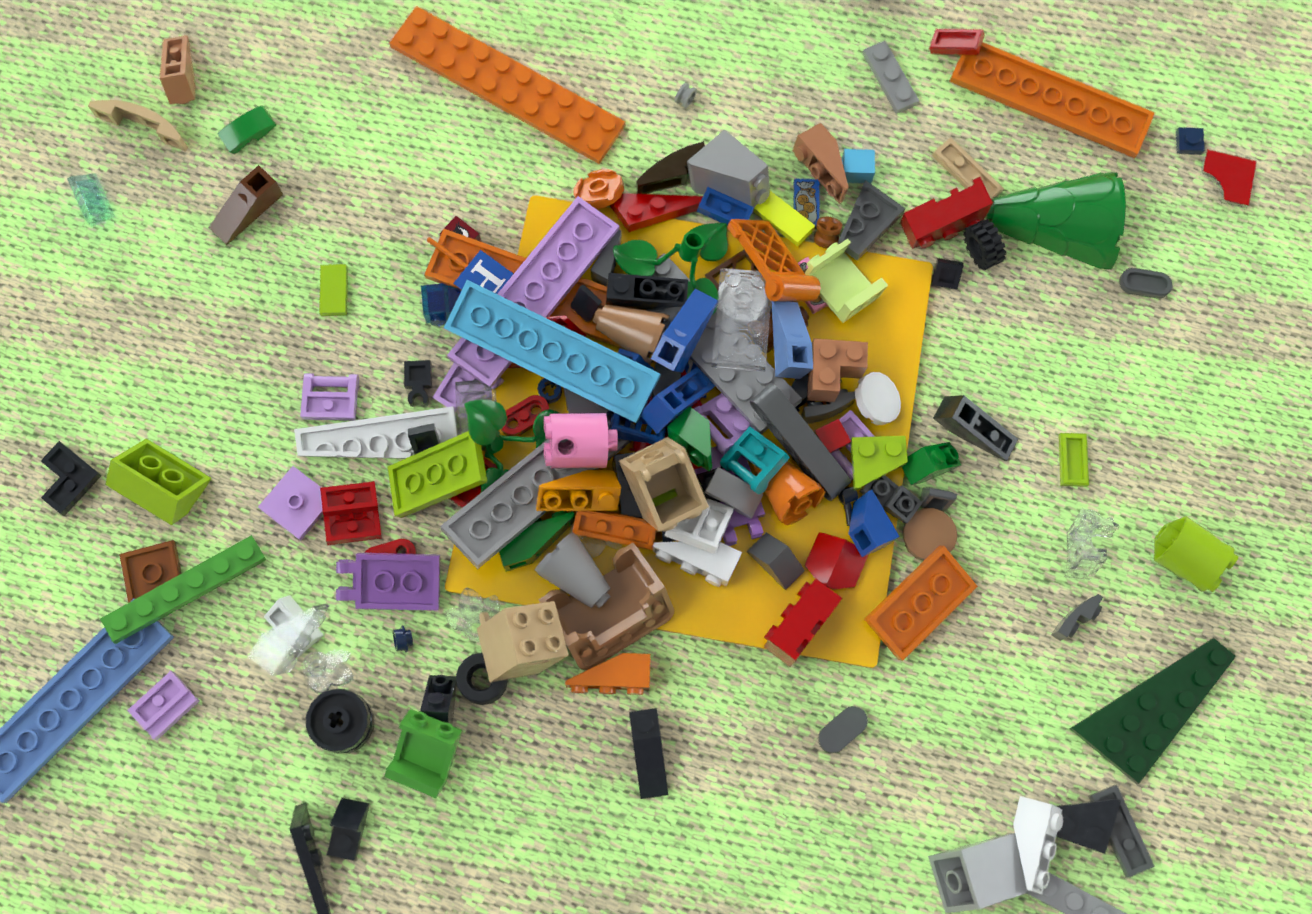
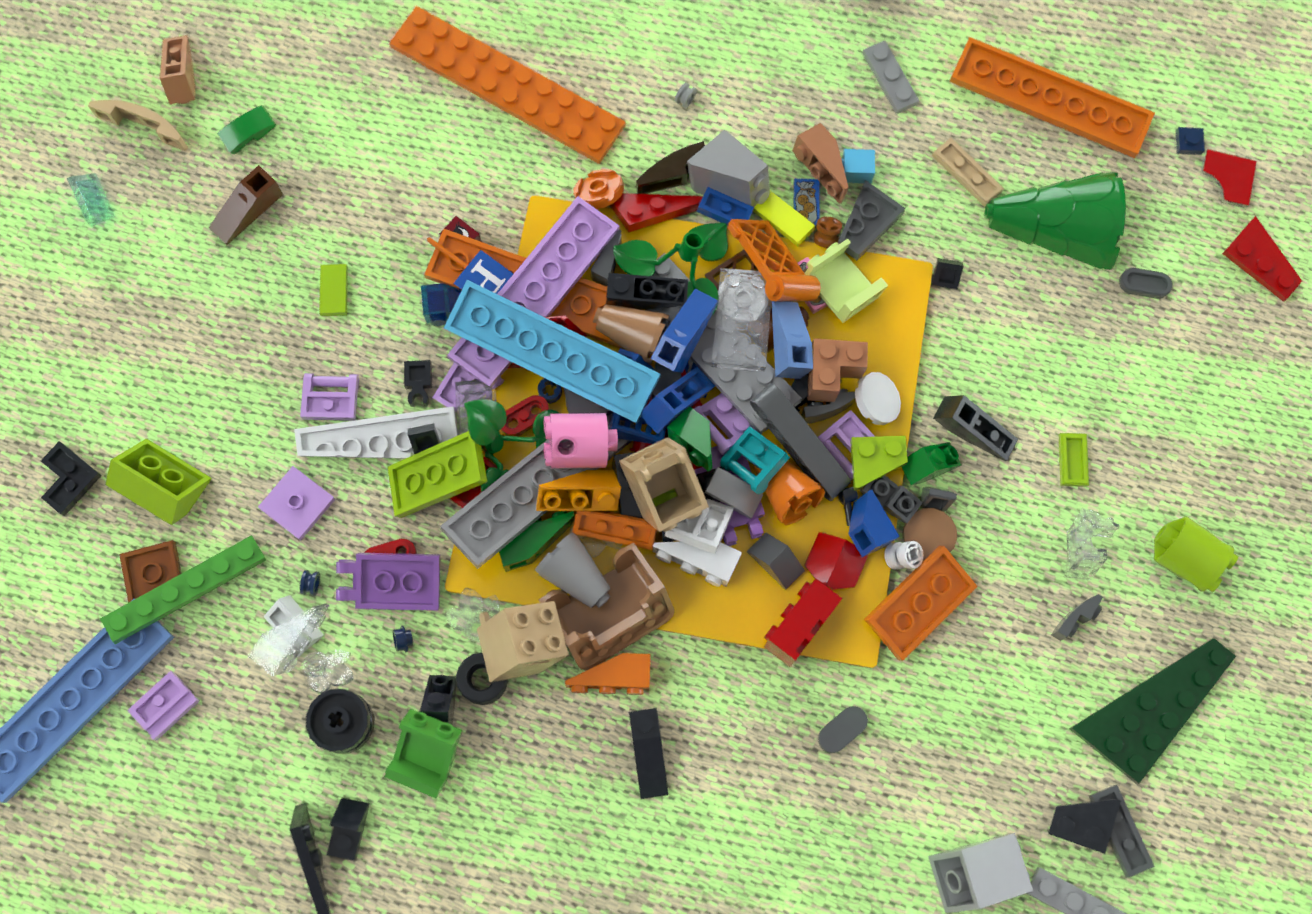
(309, 583): none -> dark blue bush
(350, 513): red slope -> none
(586, 303): black slope -> none
(833, 436): red tile -> none
(904, 555): none -> white wheel
(947, 216): red wedge -> none
(957, 41): red tile -> none
(984, 244): black tyre -> none
(1035, 833): white slope -> none
(1263, 260): none -> red wing

